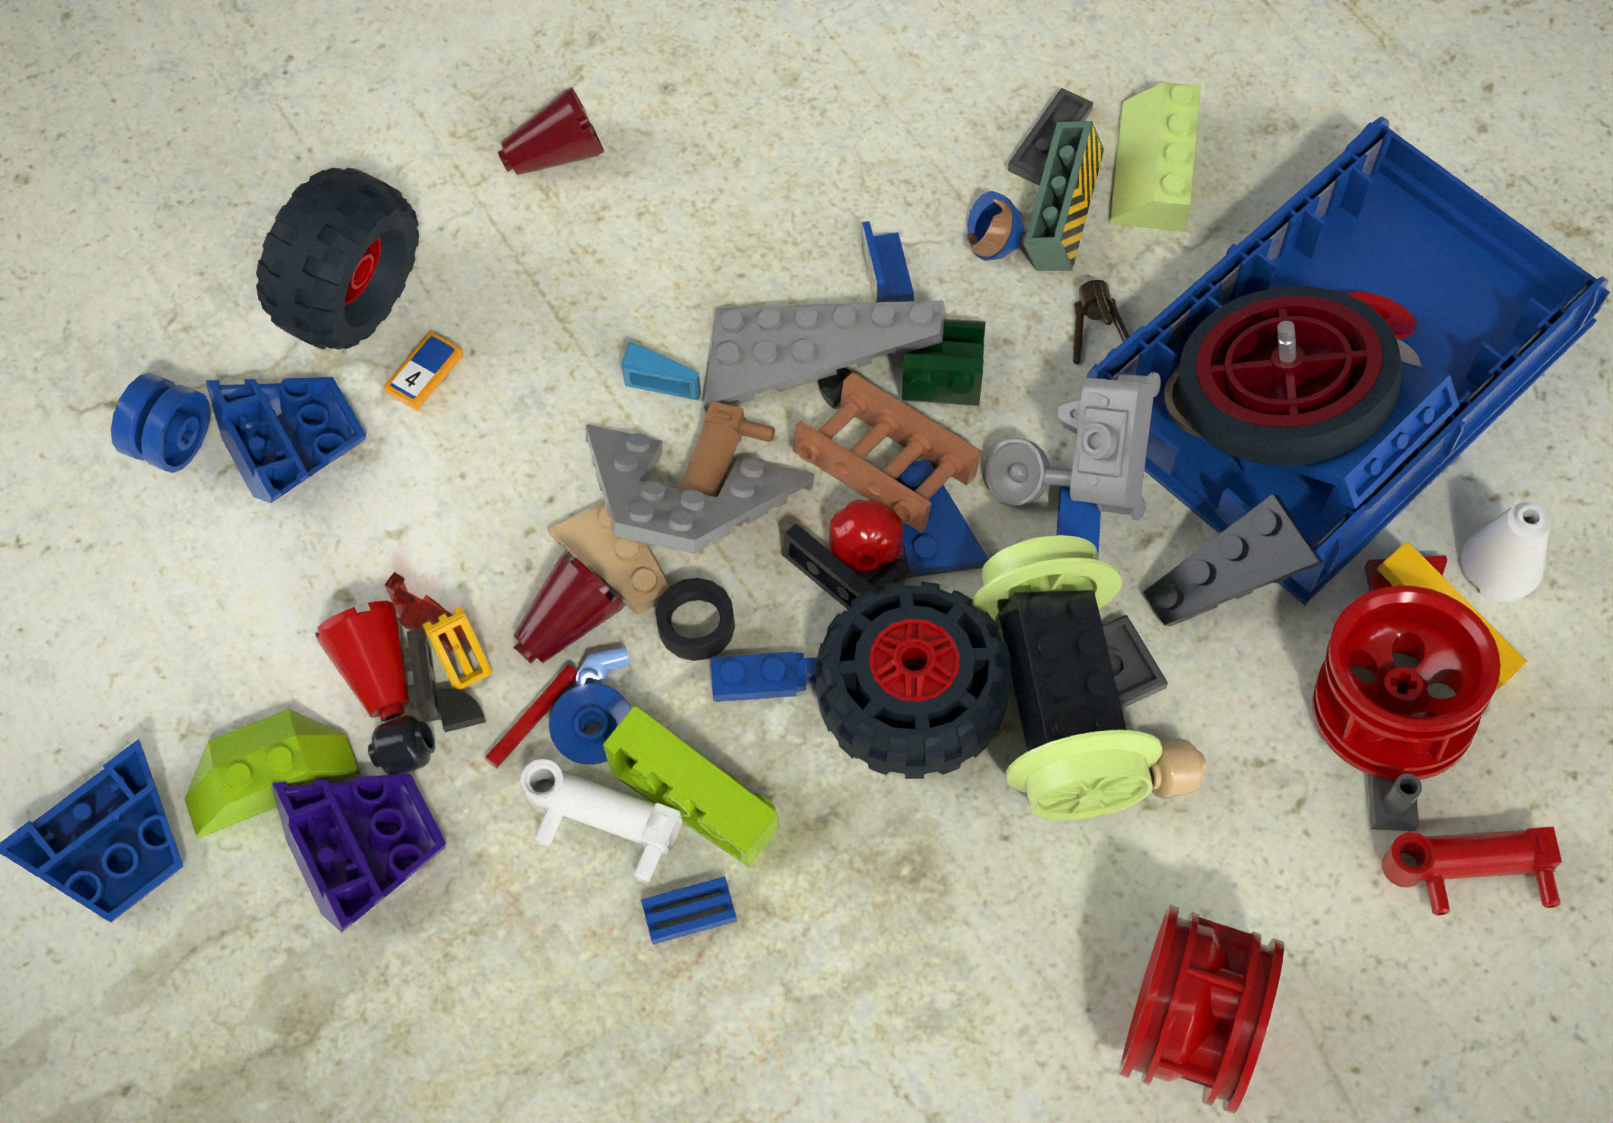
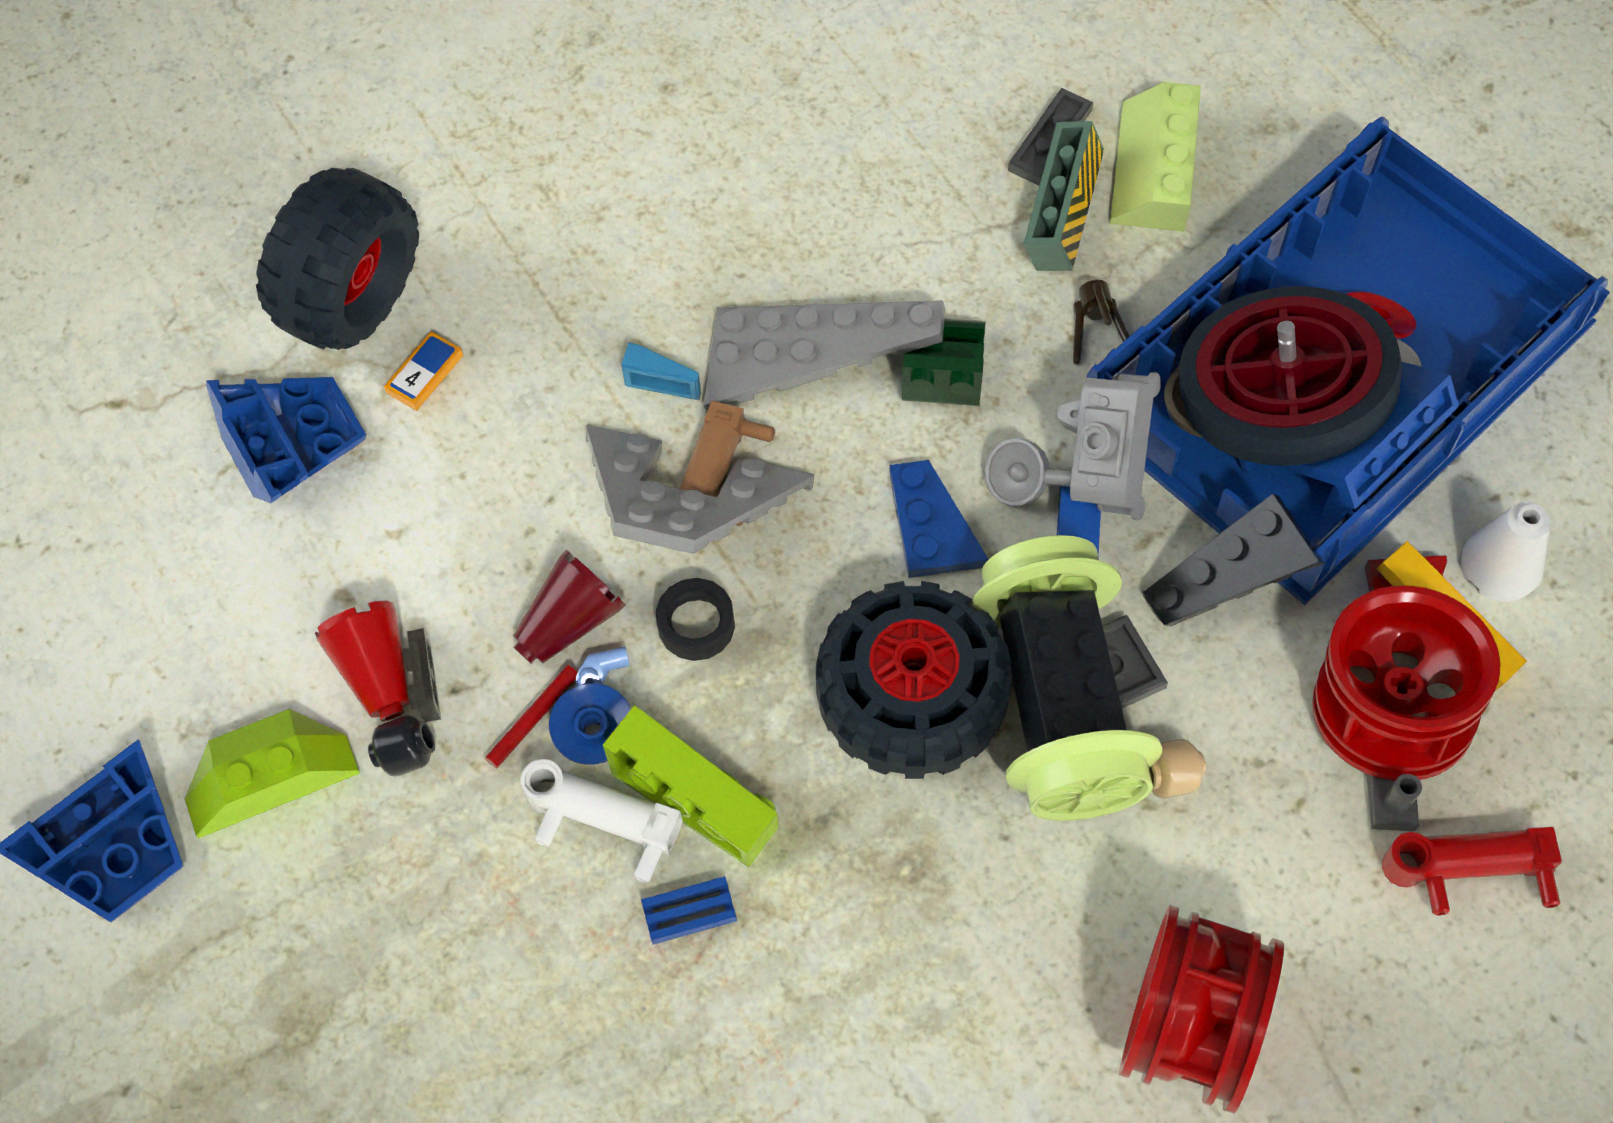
(160, 422): blue wheel -> none
(356, 839): dark purple wedge -> none
(415, 611): clear red wing -> none
(446, 625): yellow tile -> none
(458, 709): pearl dark grey tile -> none
(552, 137): dark red cone -> none
(619, 562): tan wing -> none
(761, 676): blue hinge -> none
(832, 386): pearl dark grey tile -> none
(833, 573): black piece -> none
(866, 535): red plant -> none
(886, 266): blue panel -> none
(903, 425): nougat fence -> none
(994, 227): piece -> none

